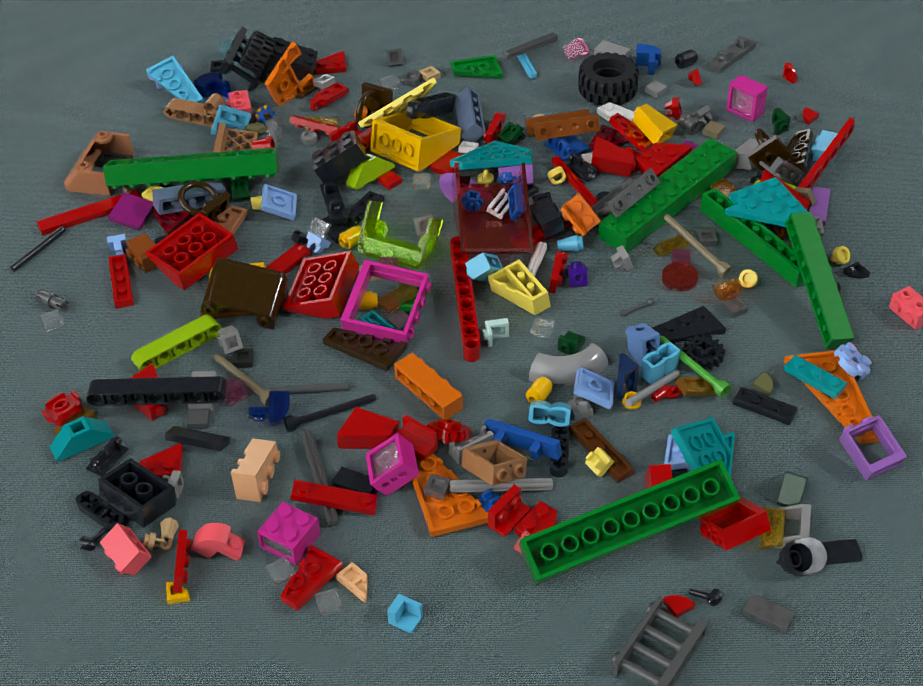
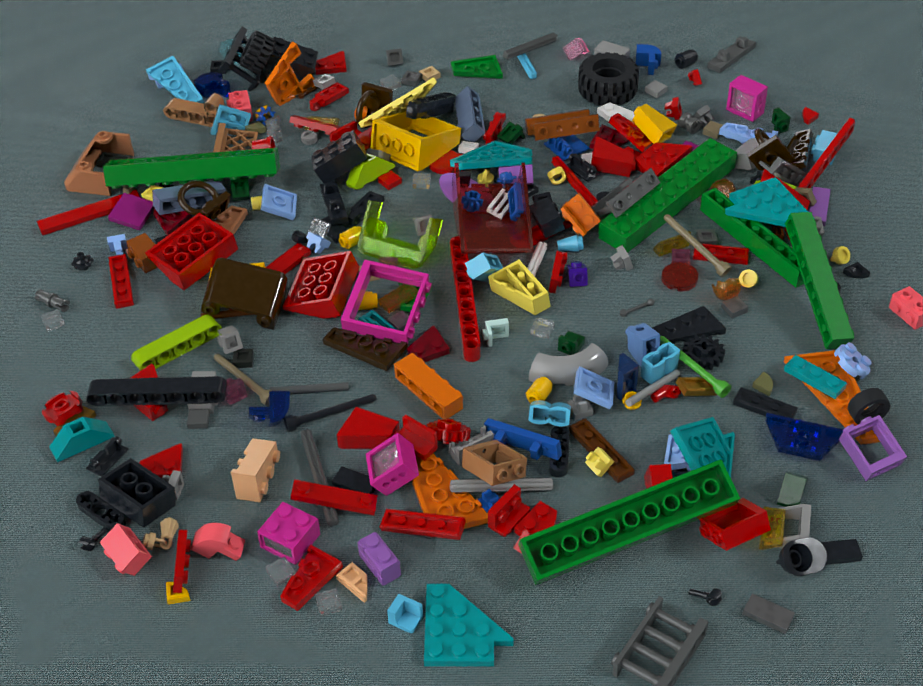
(30, 254): black bar -> none
(82, 261): none -> black plant
(197, 438): black tile -> none
(378, 153): none -> light grey tile
(379, 558): none -> medium lavender brick
(423, 524): none -> red tile
(429, 345): none -> dark red wing
(437, 487): flat silver tile -> none
(458, 631): none -> teal wing
(678, 605): red tile -> none
(725, 253): none -> red tile
(740, 132): none -> light blue wing
(789, 73): red tile -> none
(802, 437): none -> clear blue wing
(866, 398): none -> black tyre

